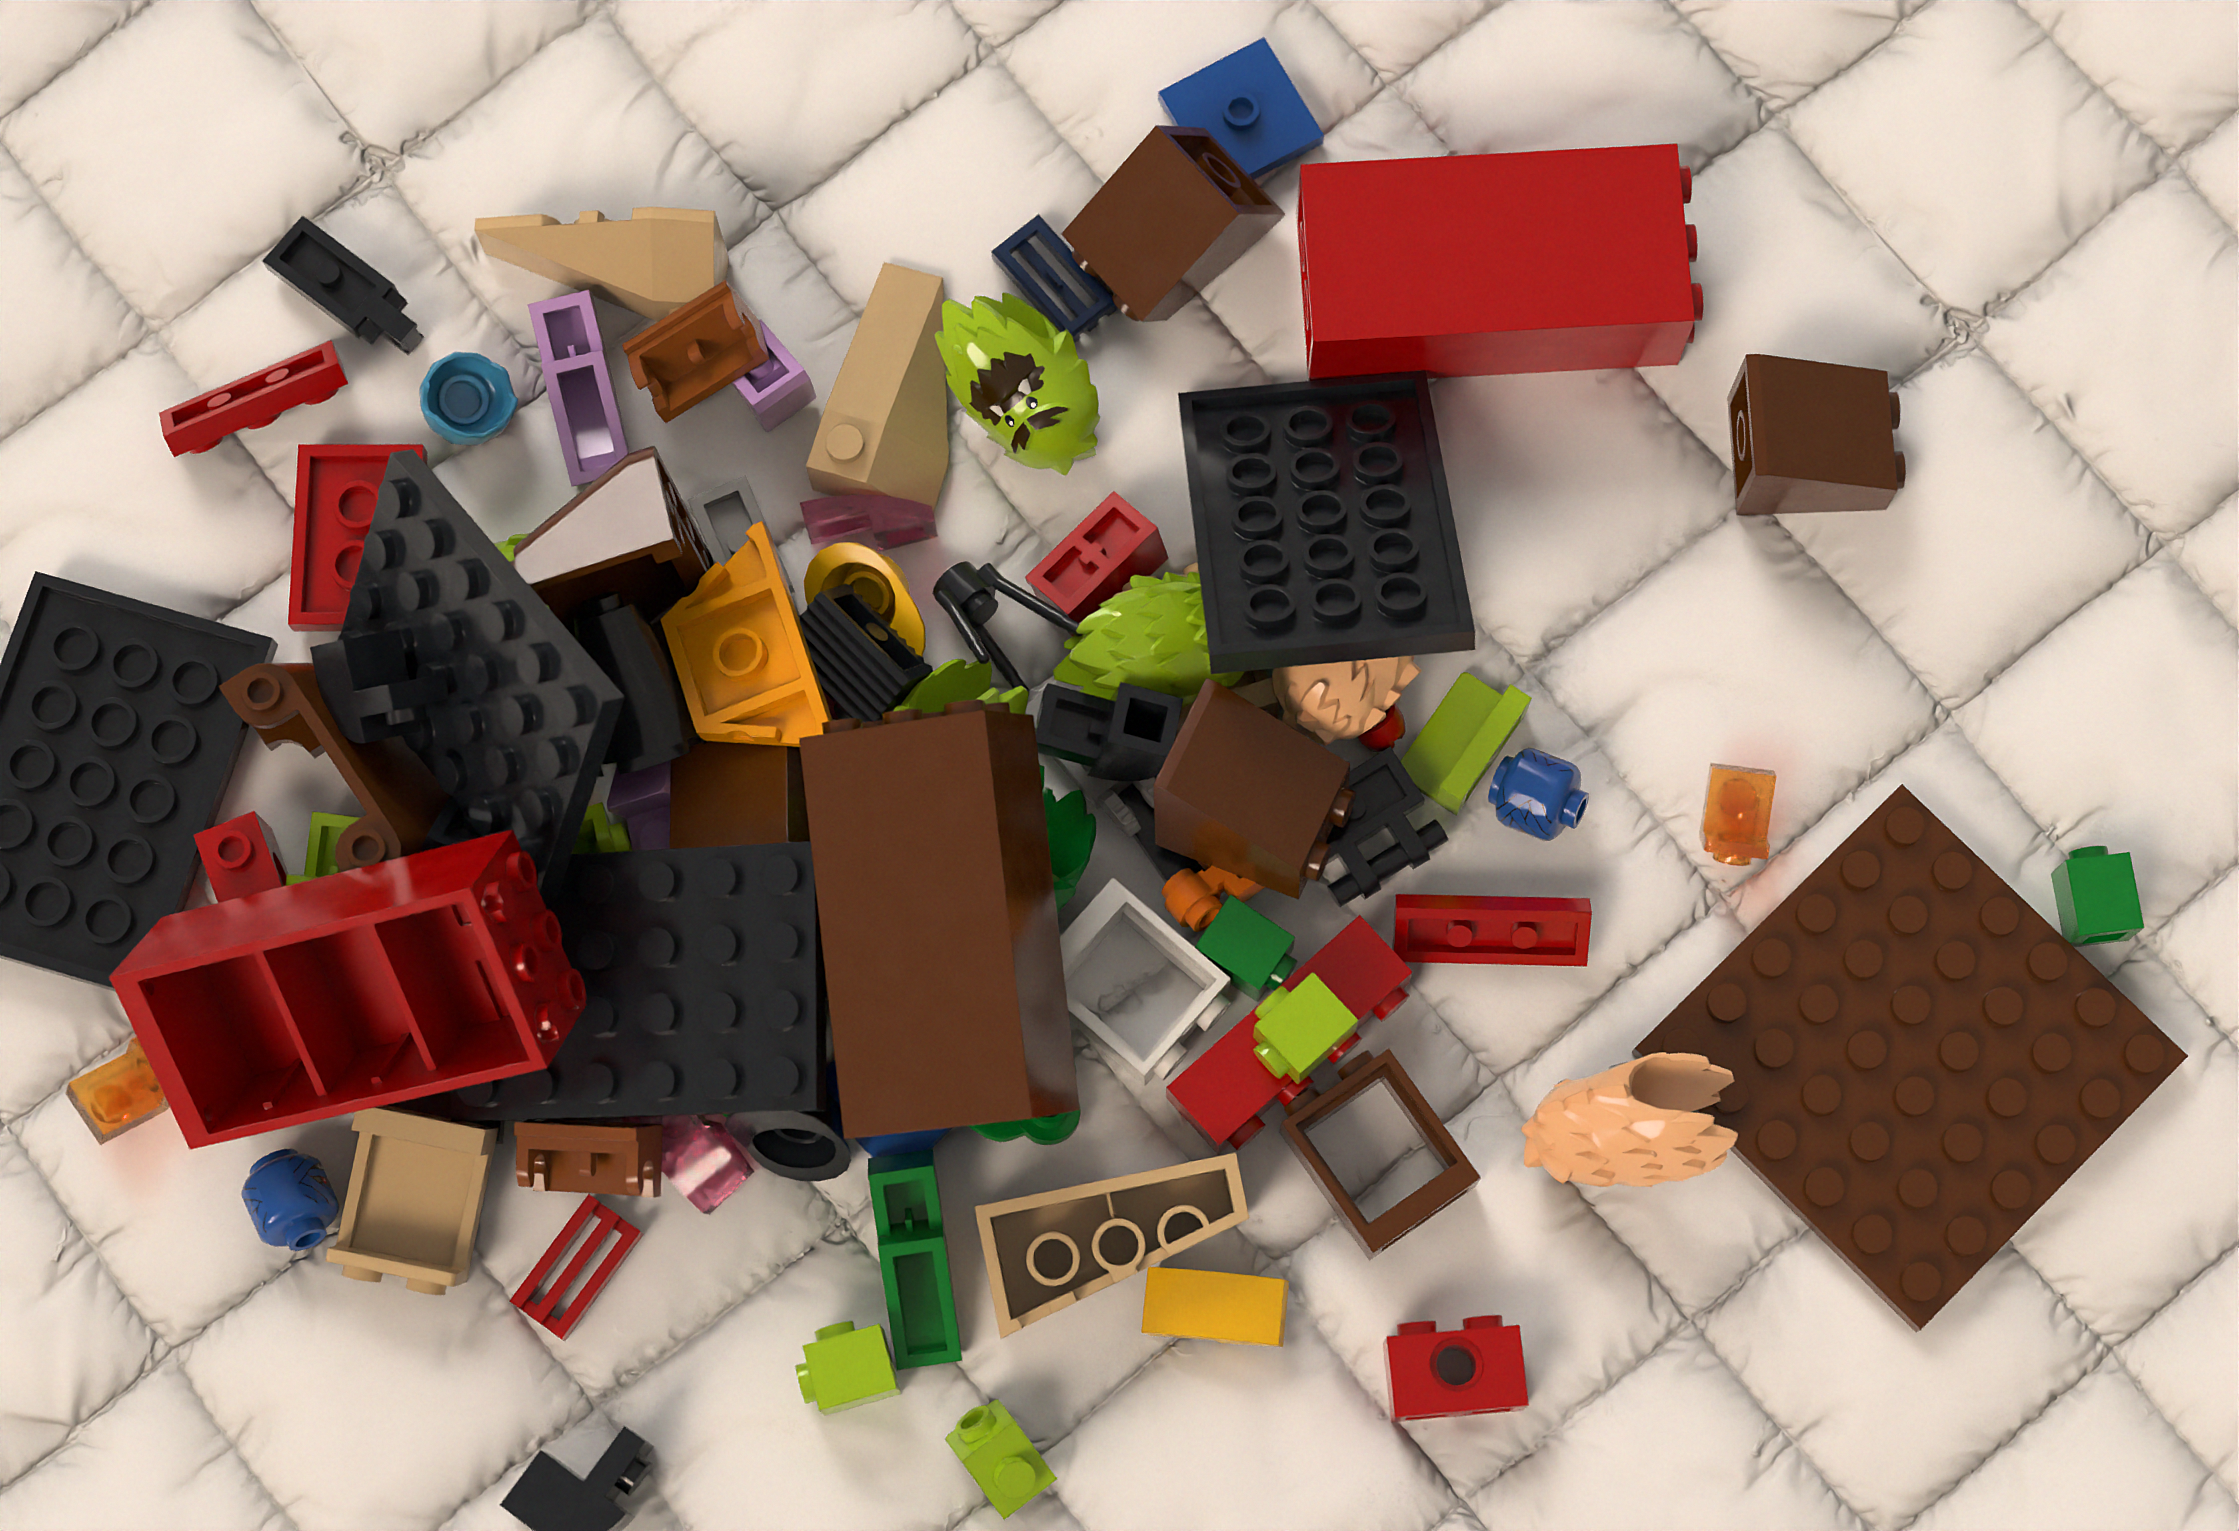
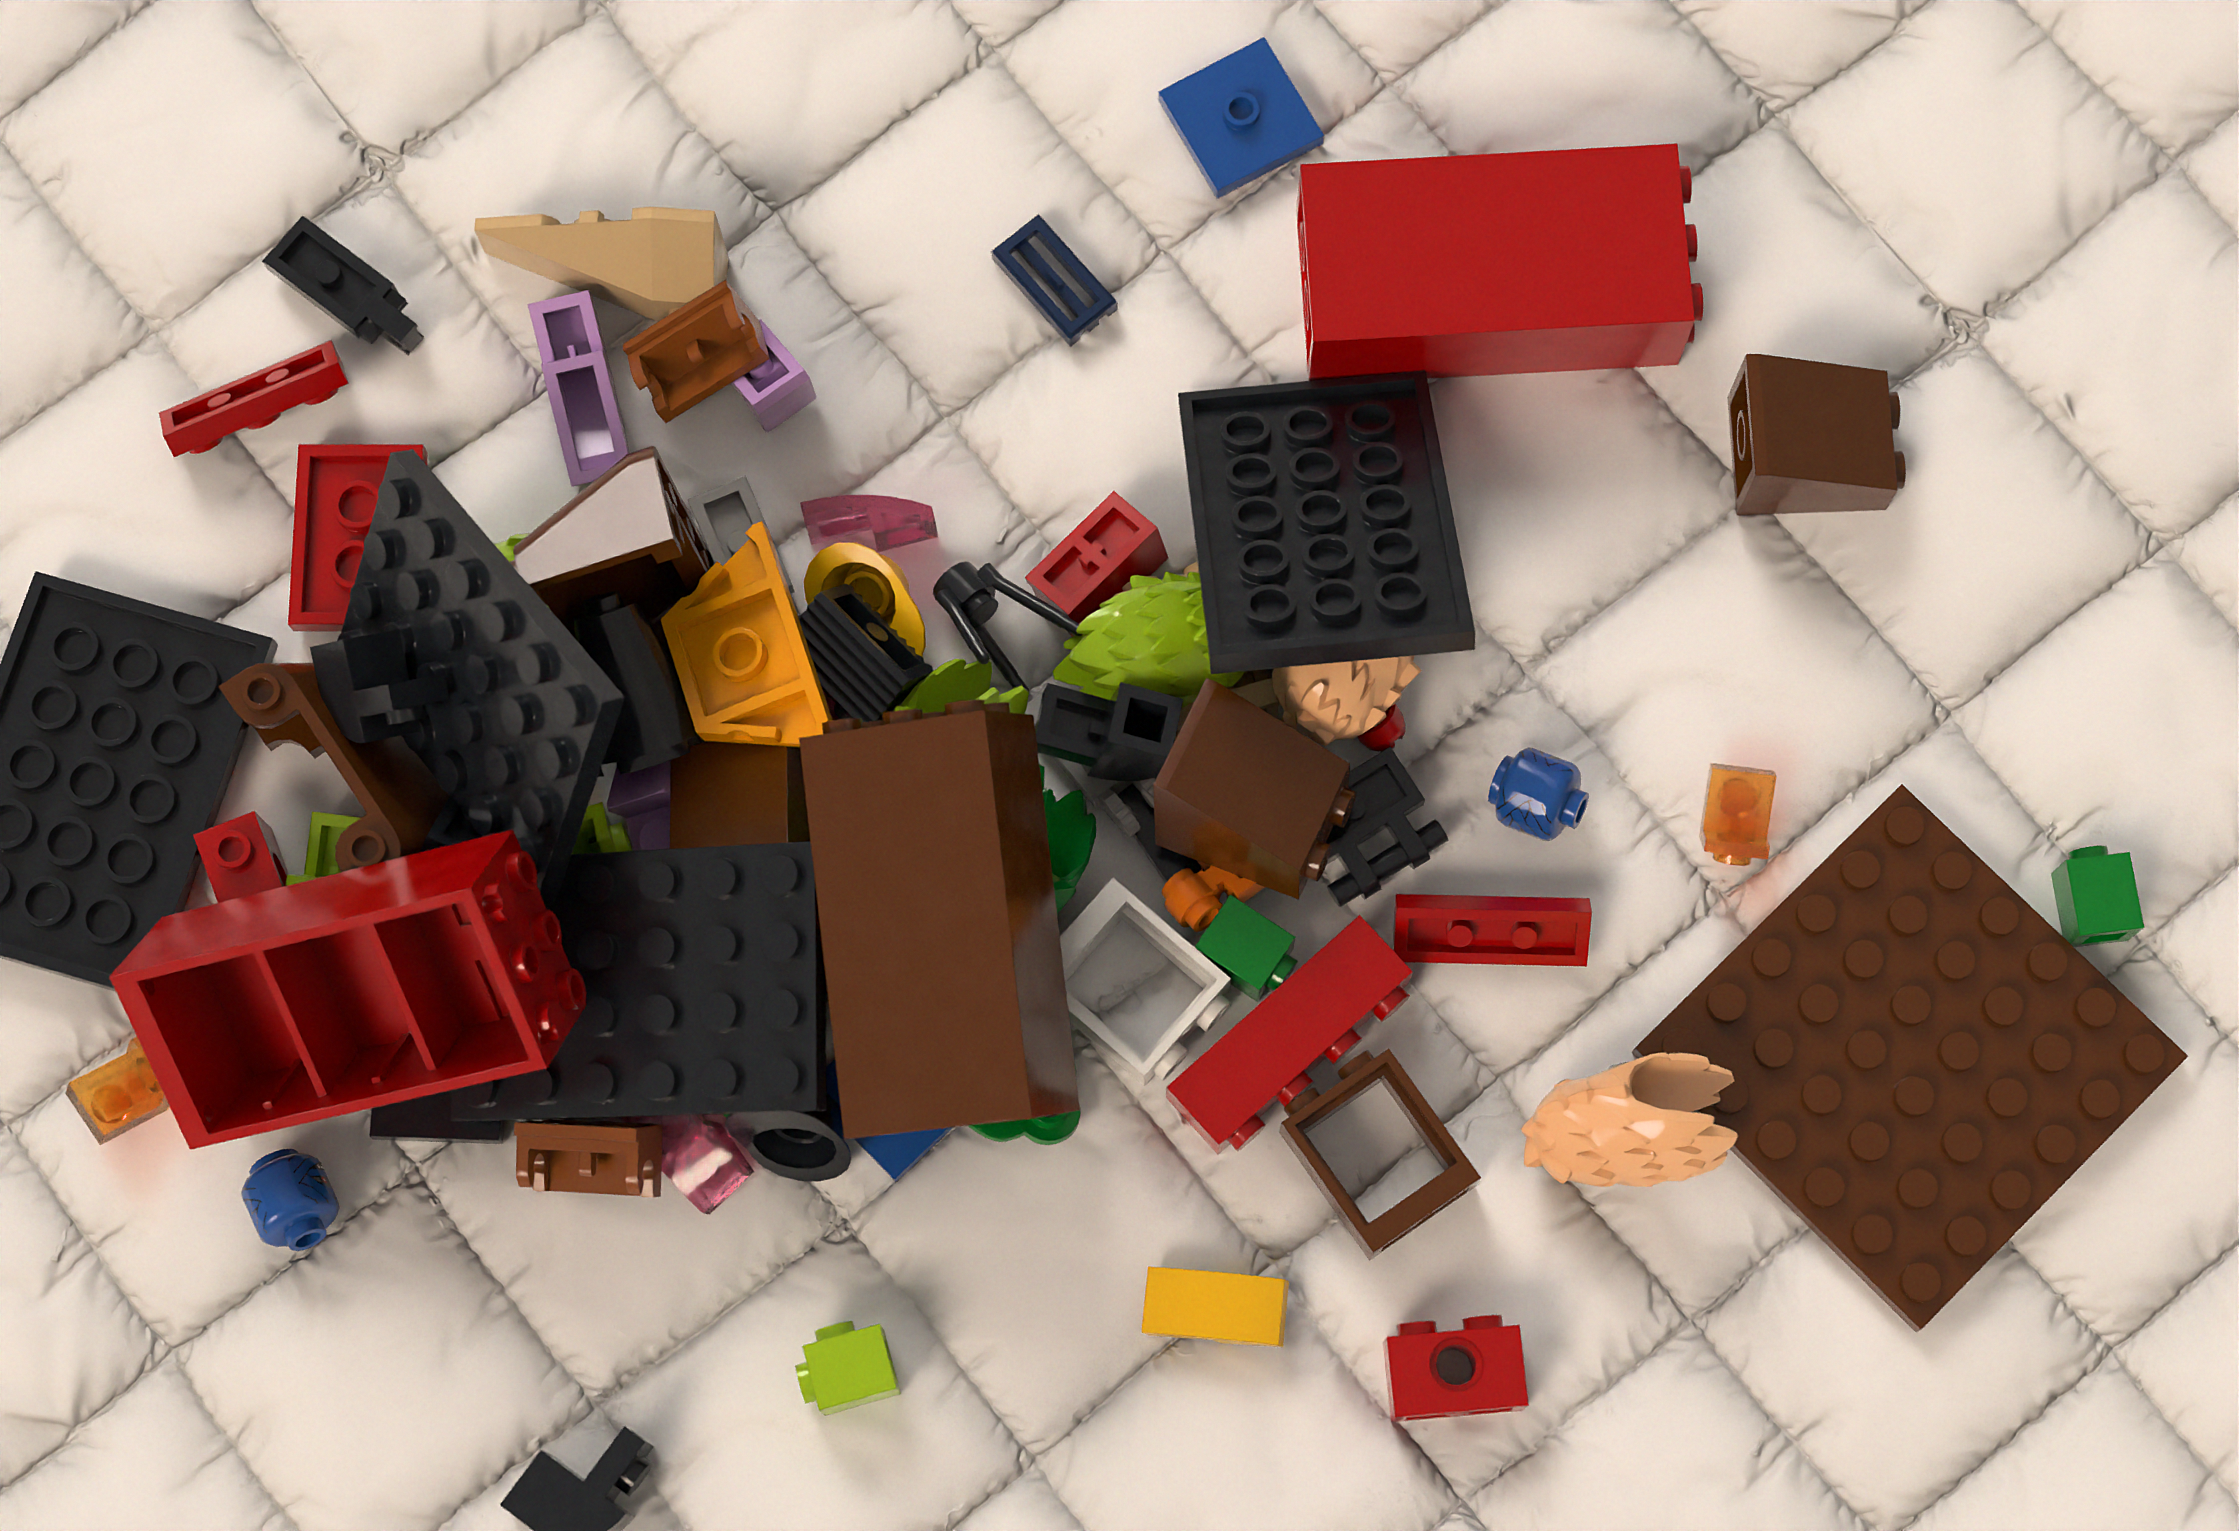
(413, 1198): tan panel -> none
(467, 398): dark azure hair -> none
(555, 1253): red tile -> none
(889, 403): tan wedge -> none
(914, 1259): green slope -> none
(999, 1457): lime bracket -> none
(1020, 381): lime head -> none
(1085, 1237): tan wedge -> none
(1169, 222): reddish brown slope -> none
(1301, 1028): lime brick -> none
(1463, 740): lime panel -> none

